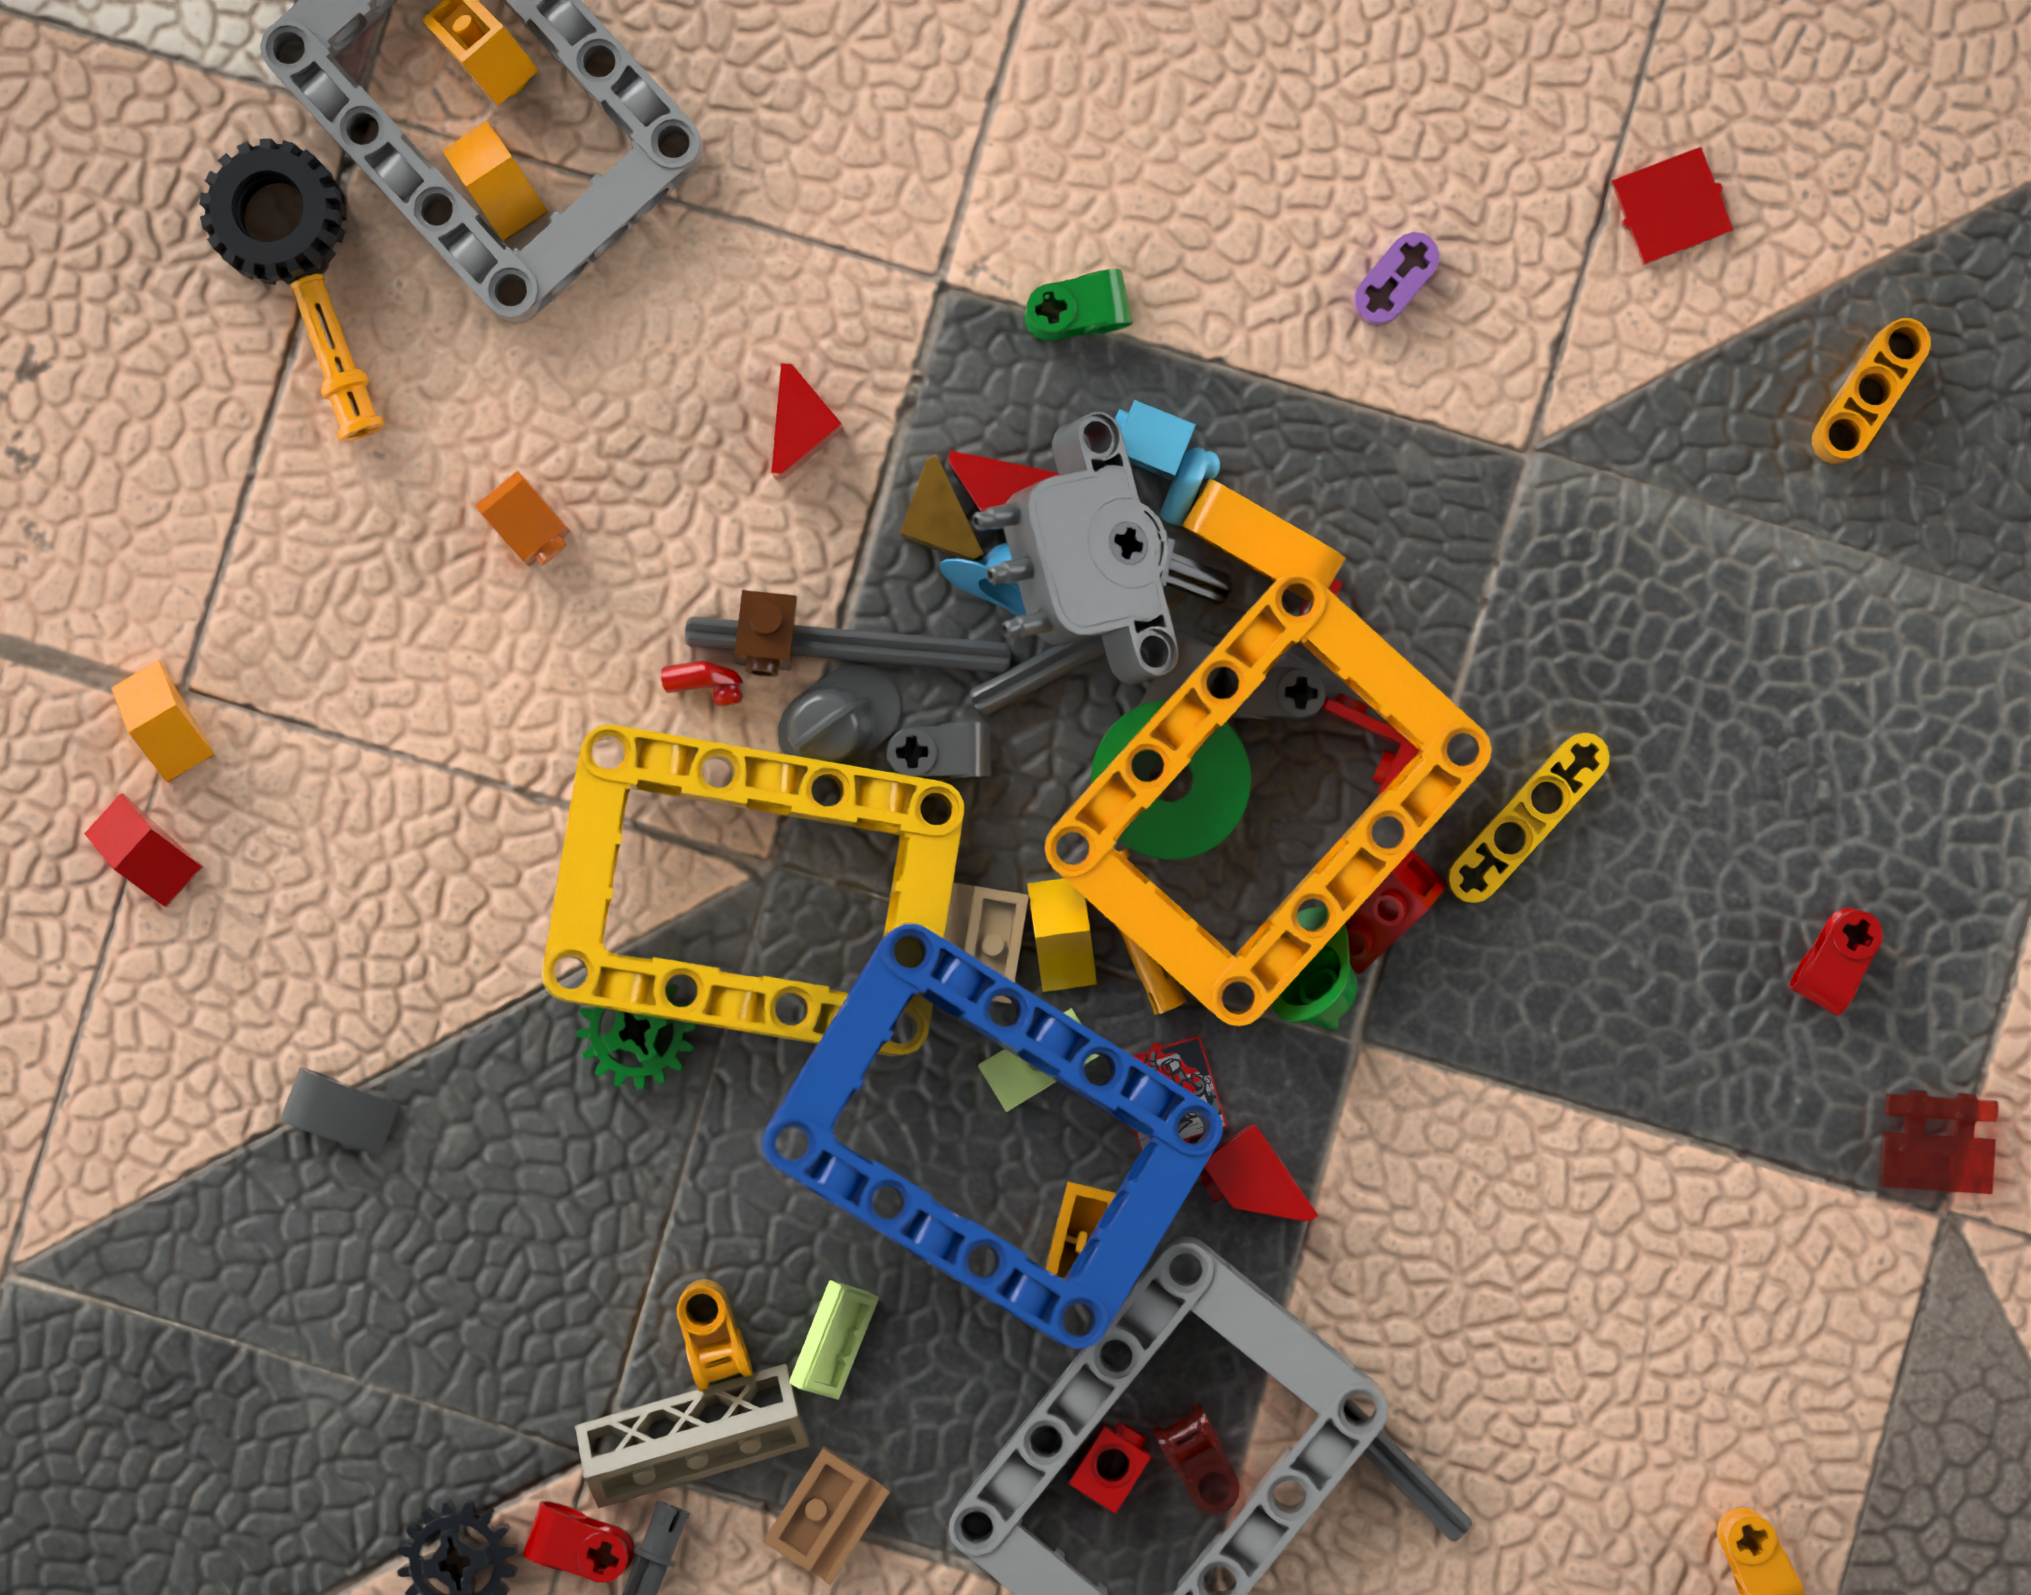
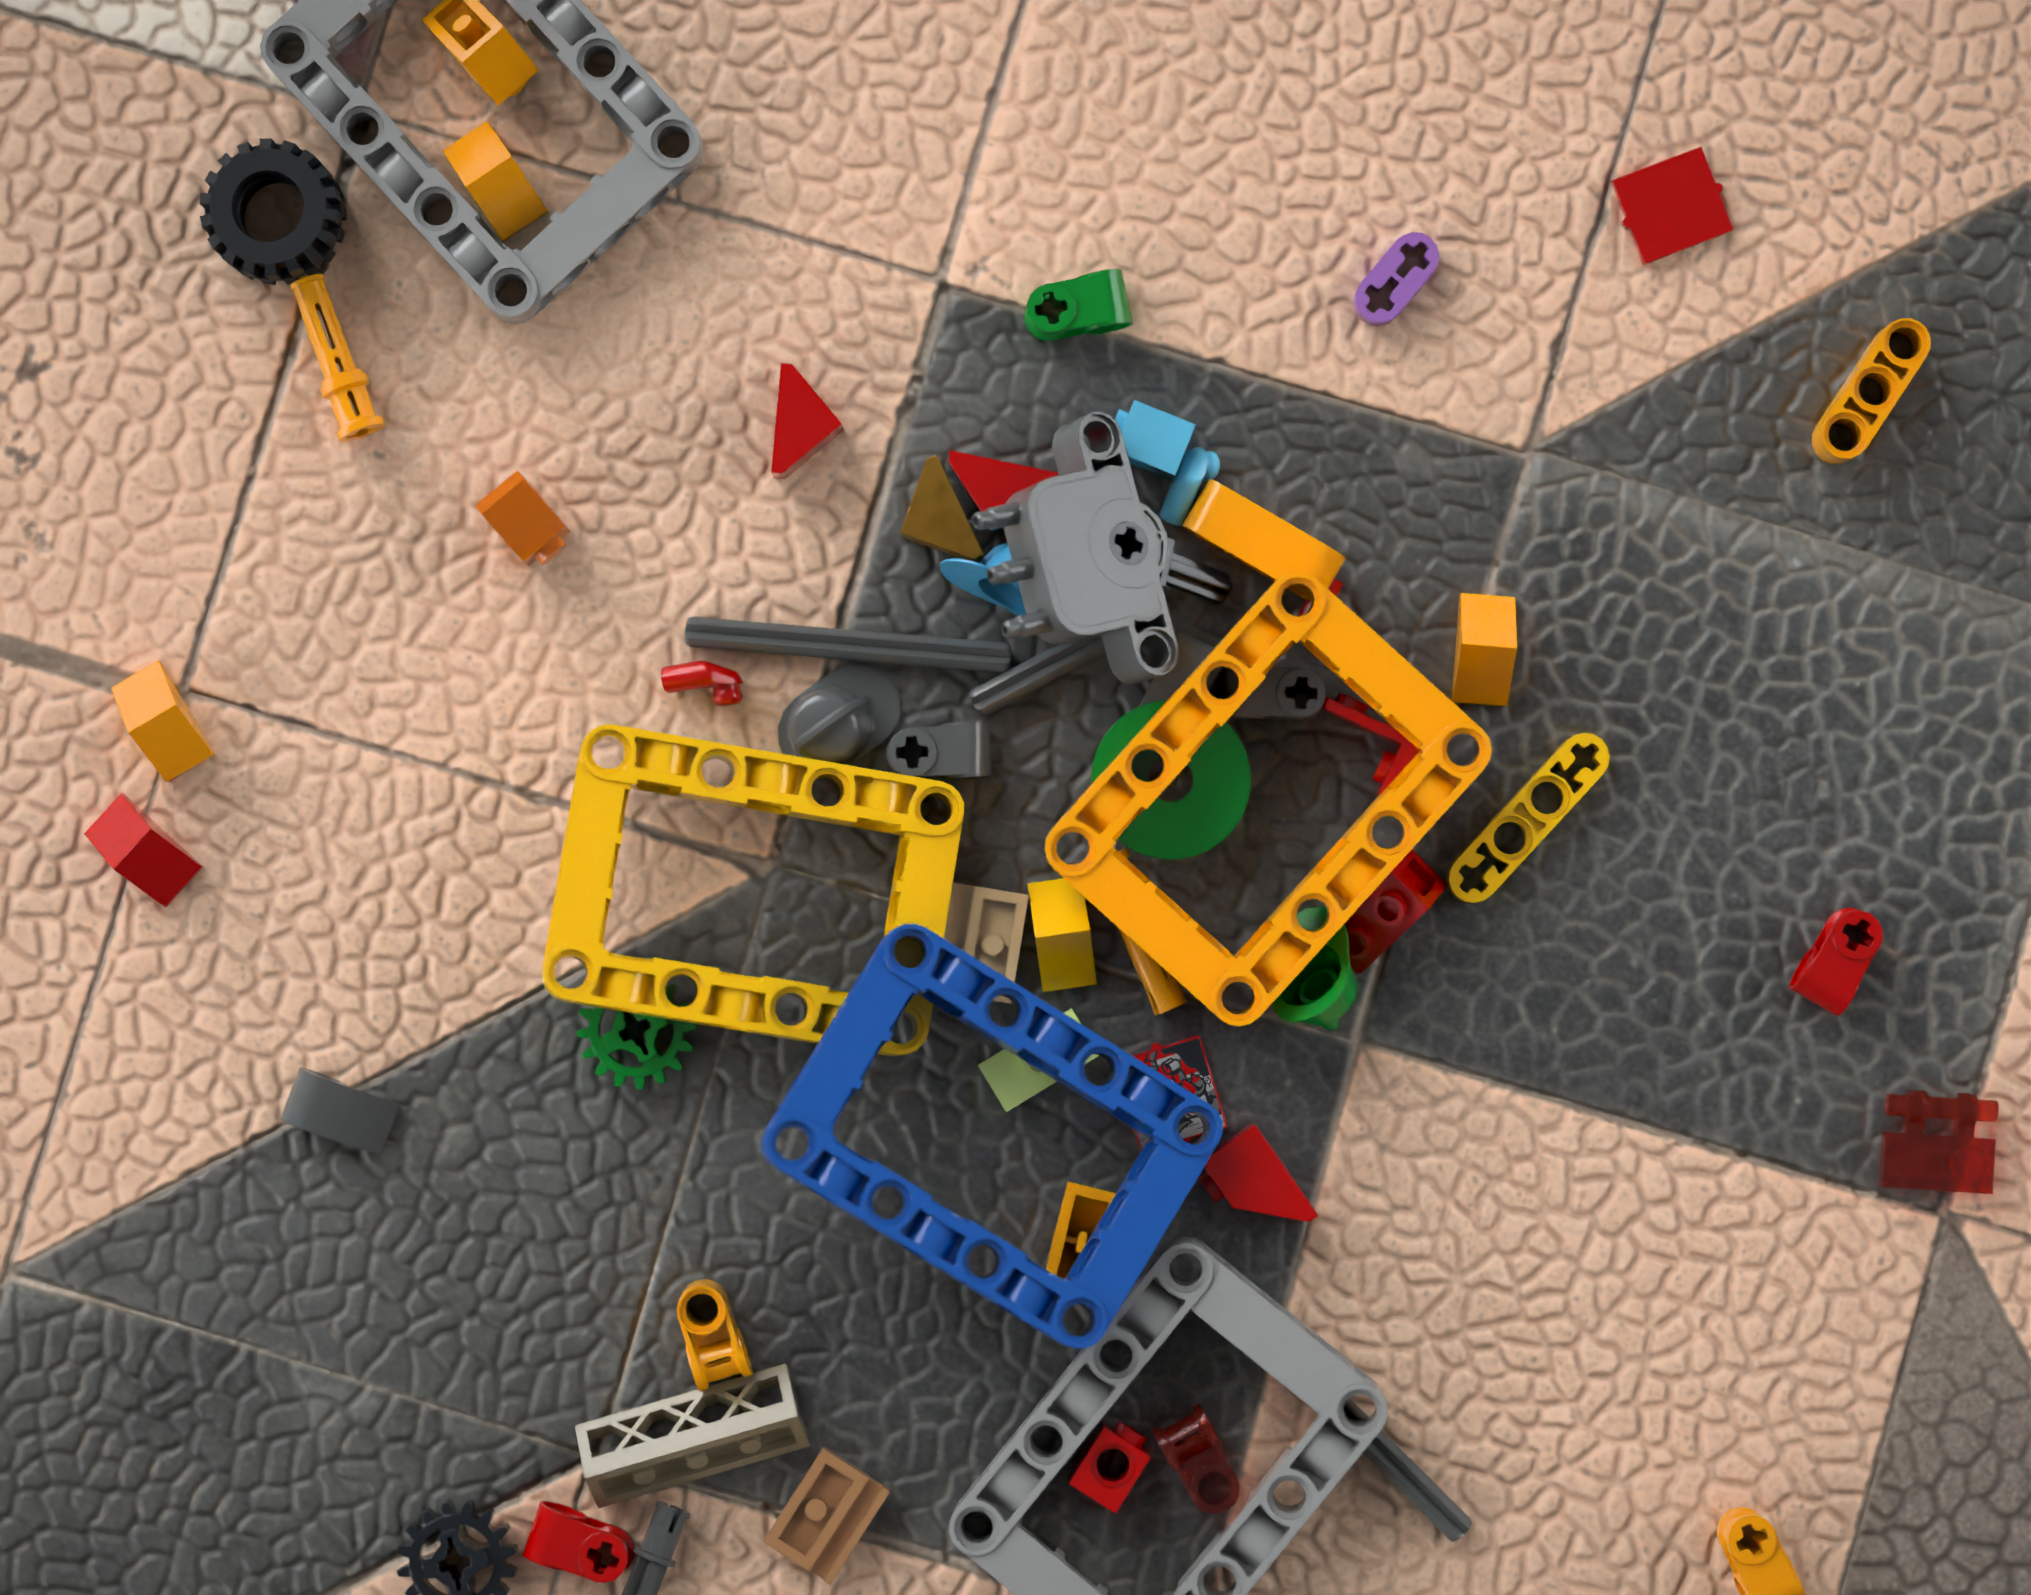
(765, 632): reddish brown bracket -> none
(833, 1340): yellowish green plate -> none
(1484, 649): none -> light orange slope

